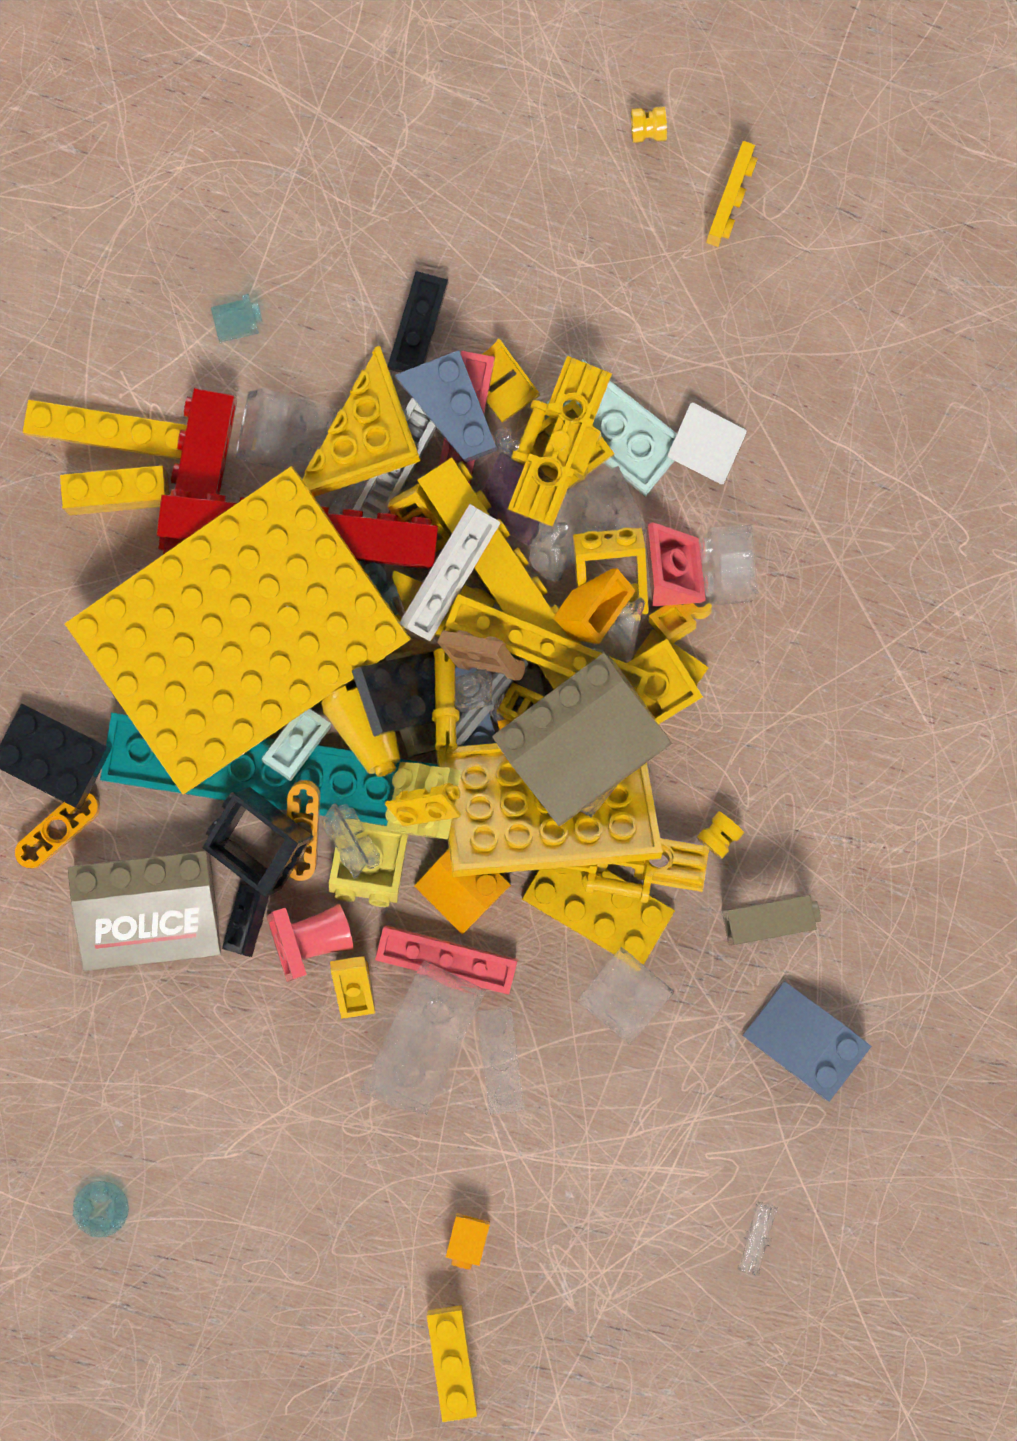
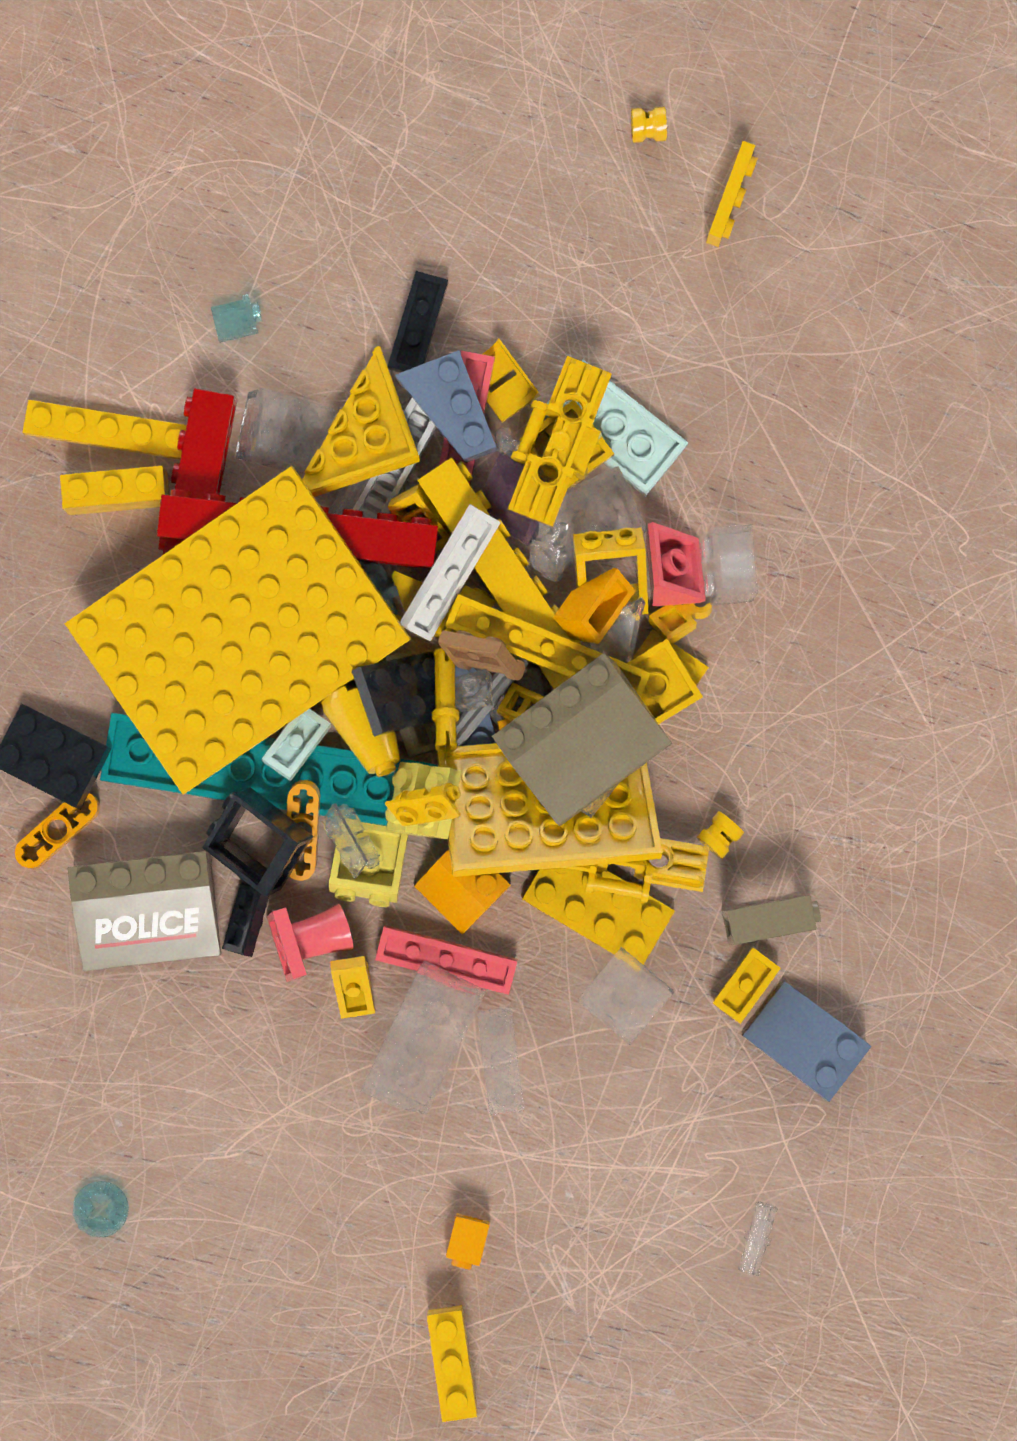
(707, 443): white sticker -> none
(746, 985): none -> yellow plate

